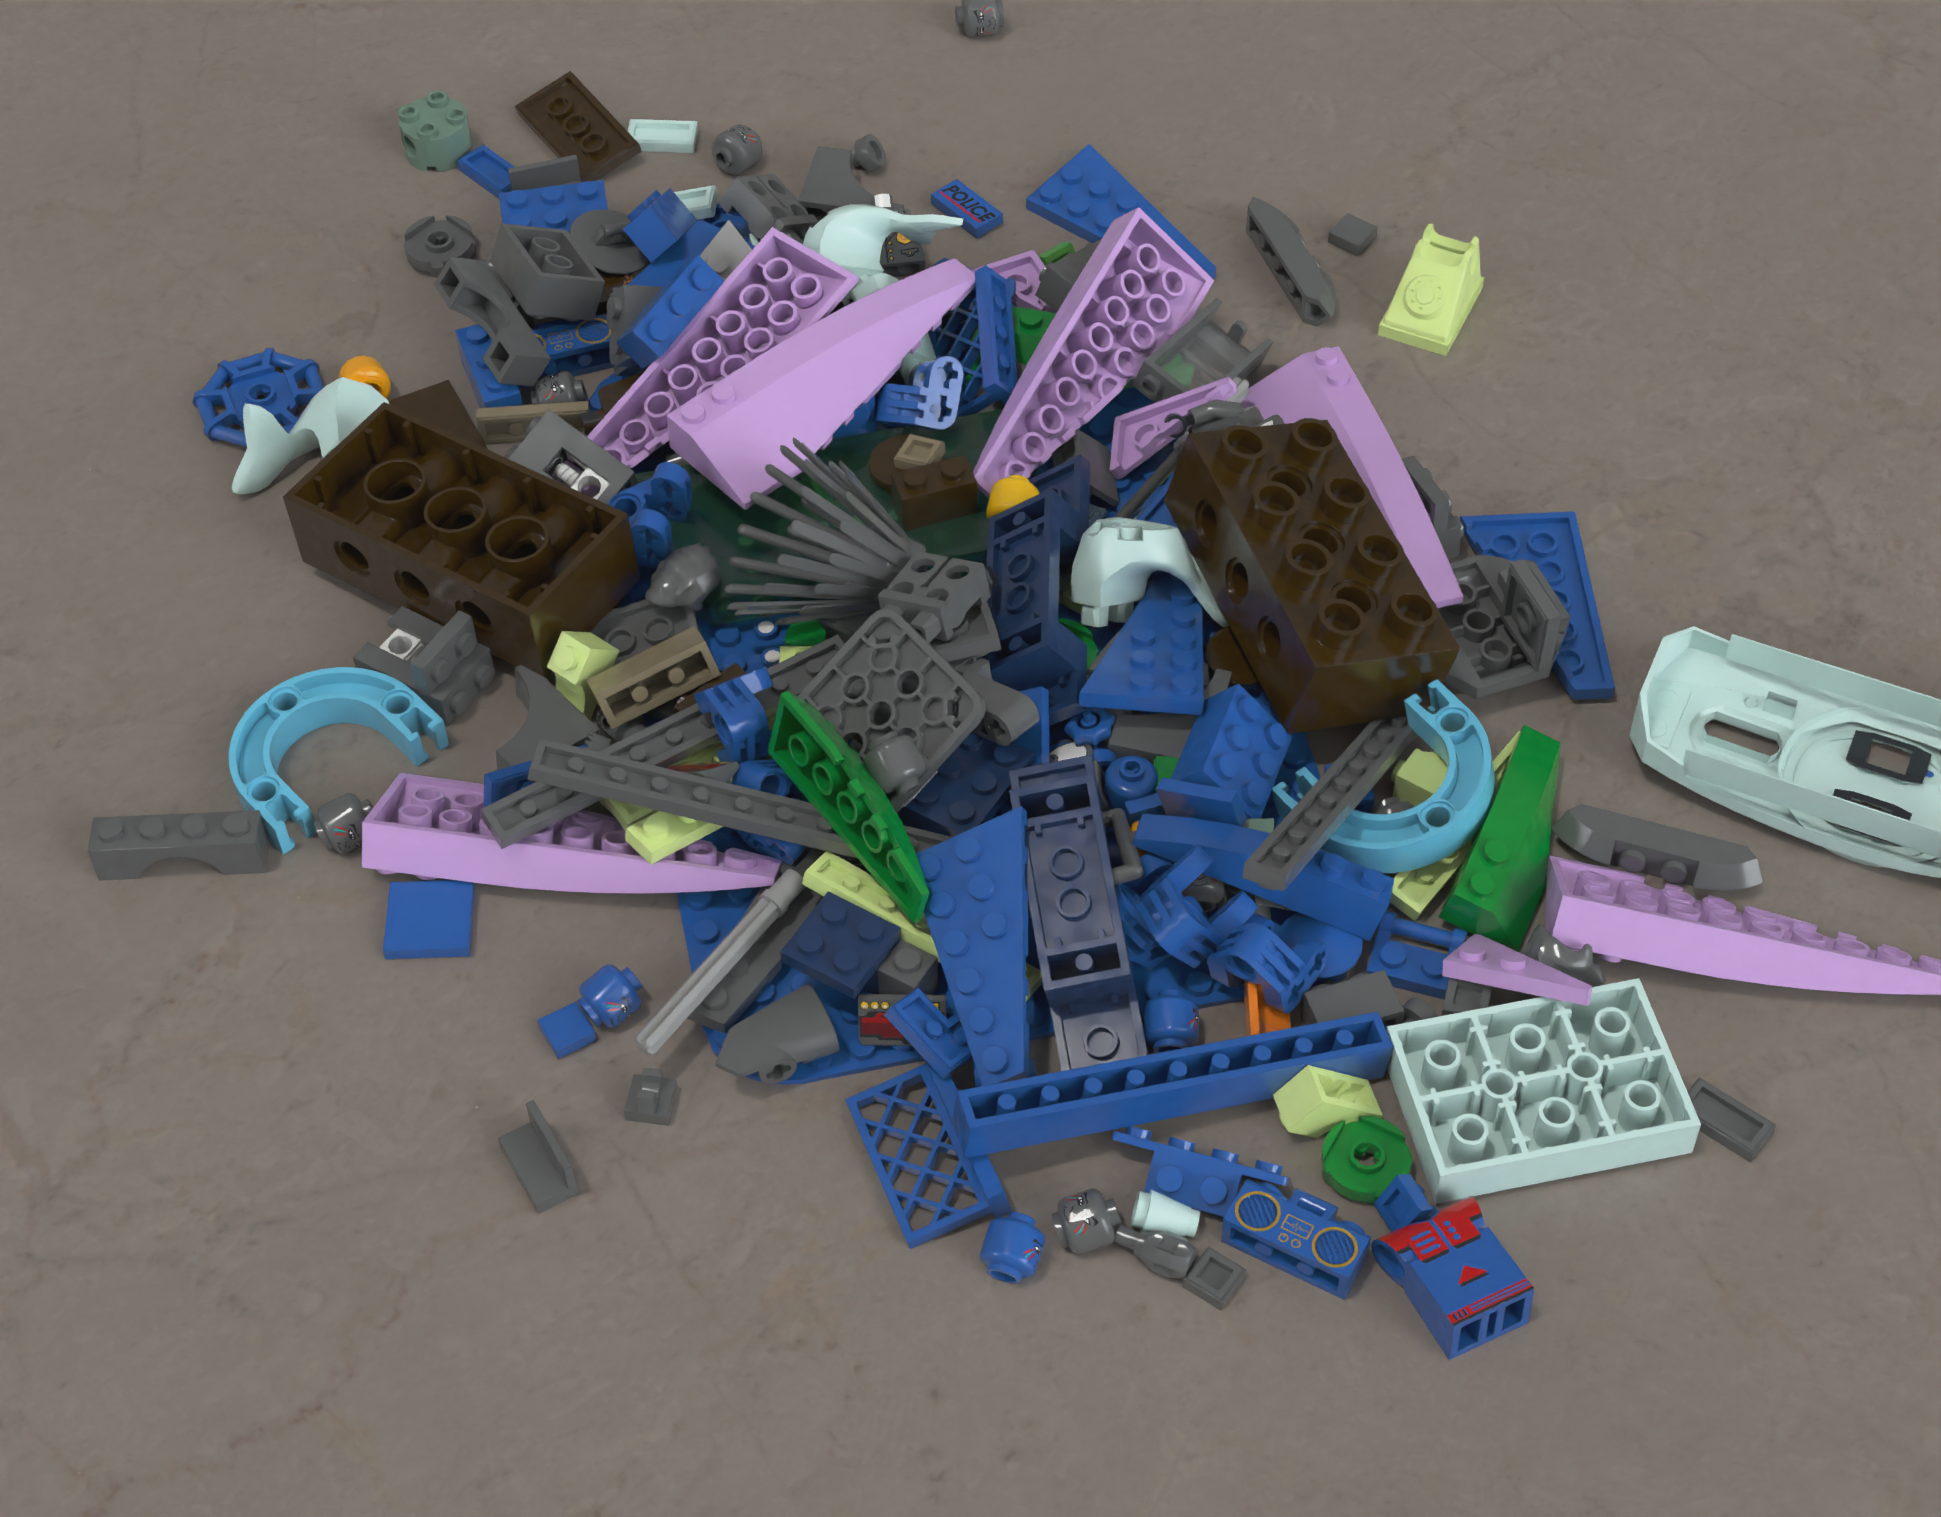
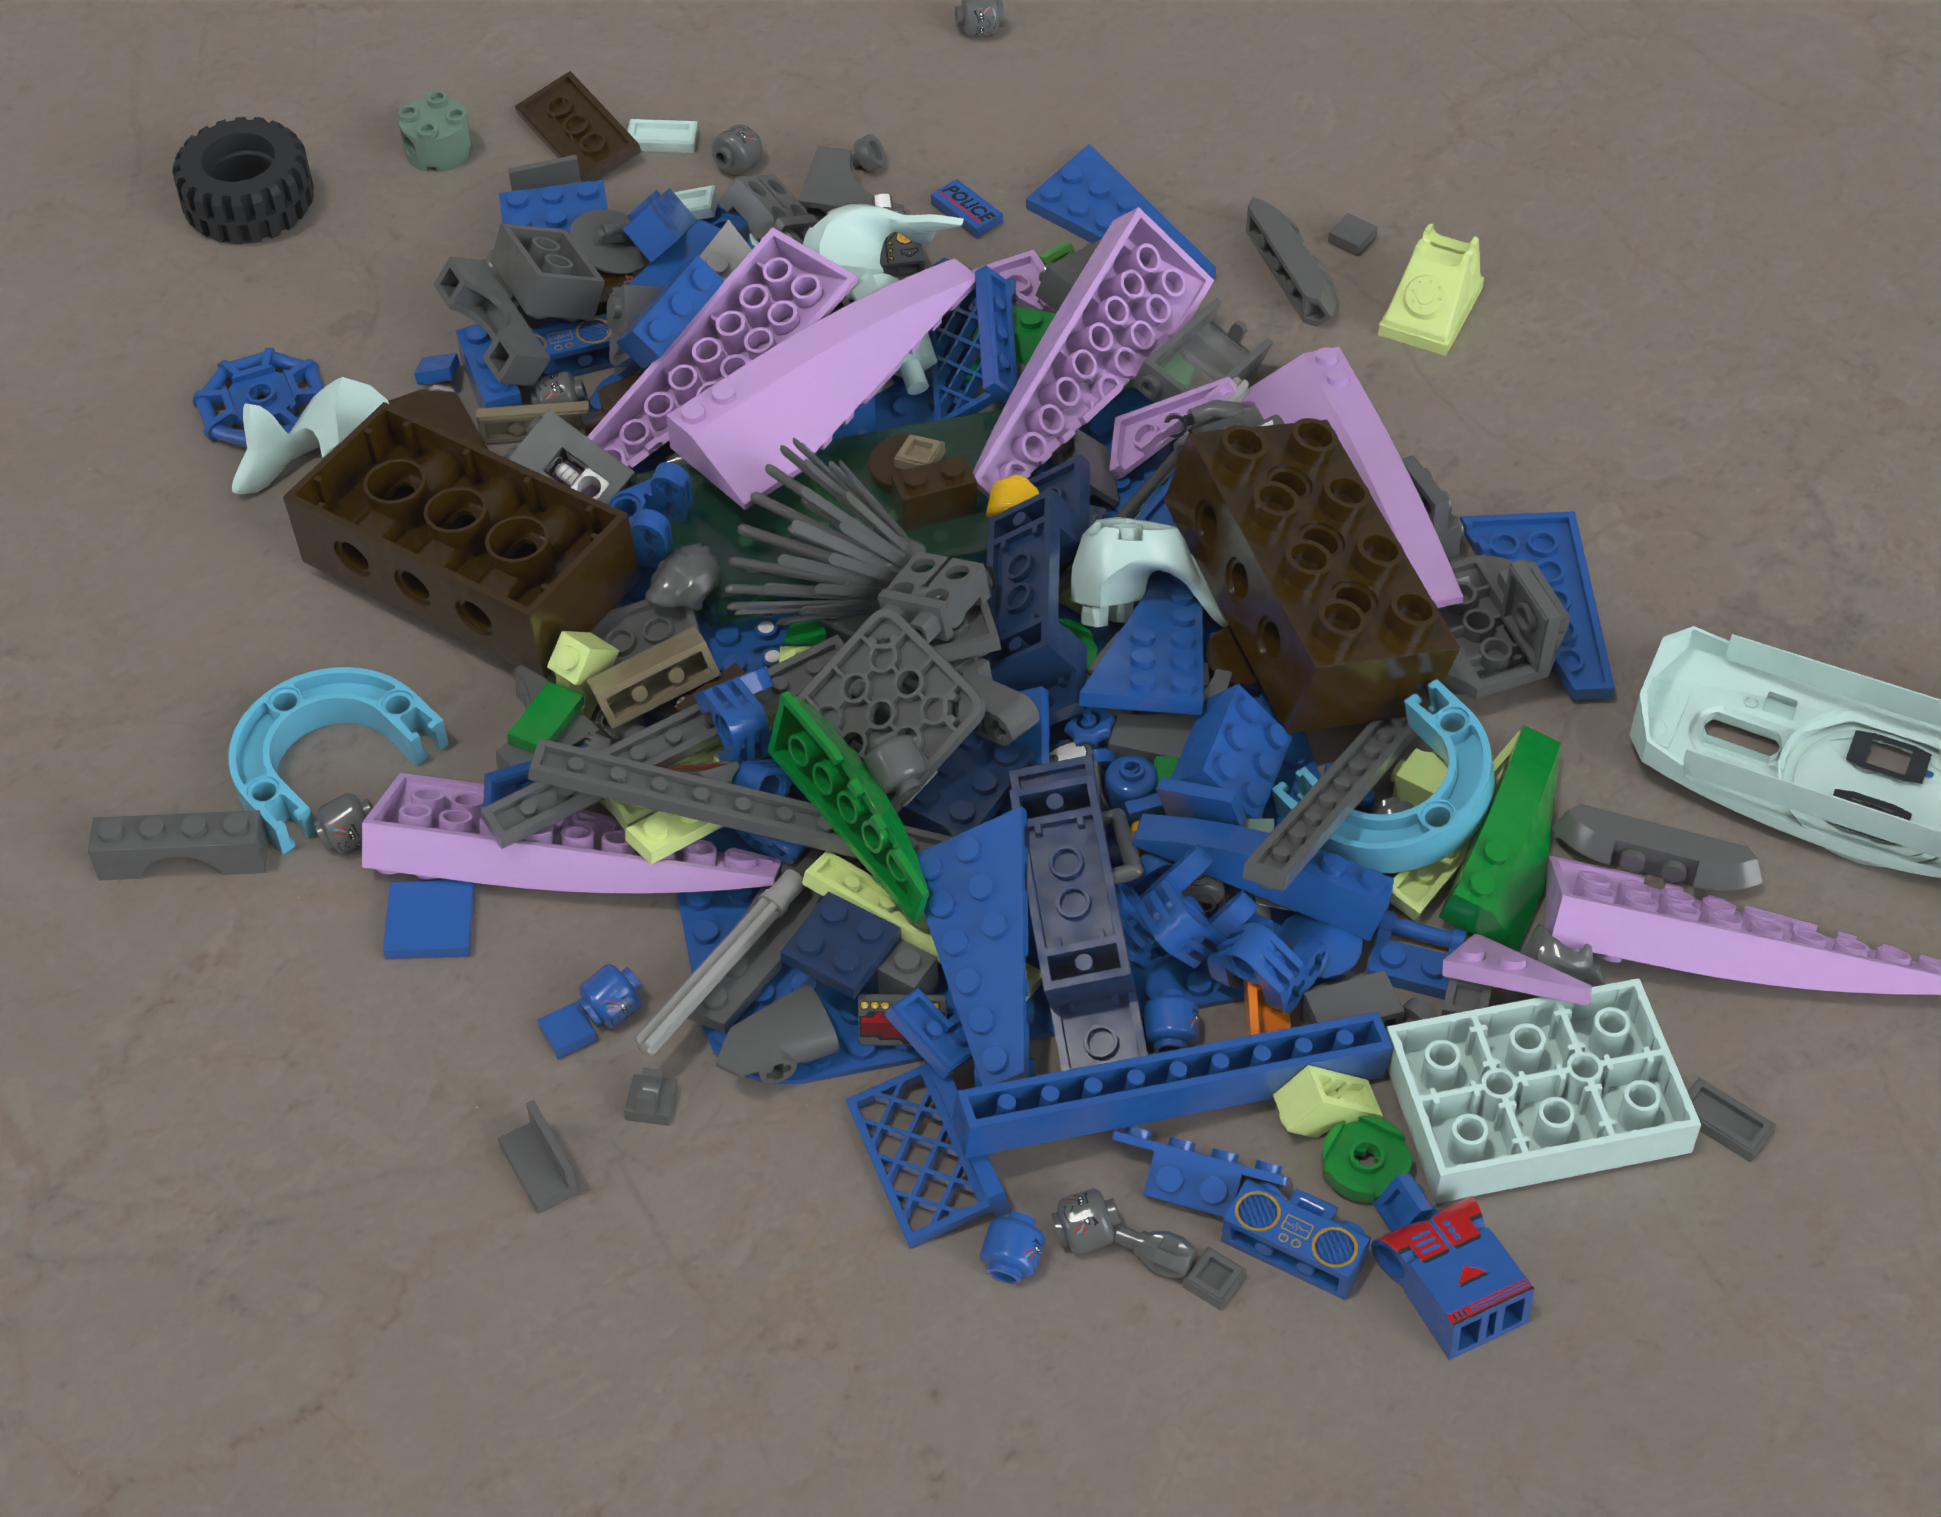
(220, 156): none -> black tyre
(367, 371): light orange head -> none
(433, 660): dark grey brick -> none
(437, 369): none -> blue tile
(454, 235): dark grey plate -> none
(487, 170): blue tile -> none
(546, 717): none -> green tile
(922, 400): blue piece -> none
(1160, 1213): light aqua cone -> none

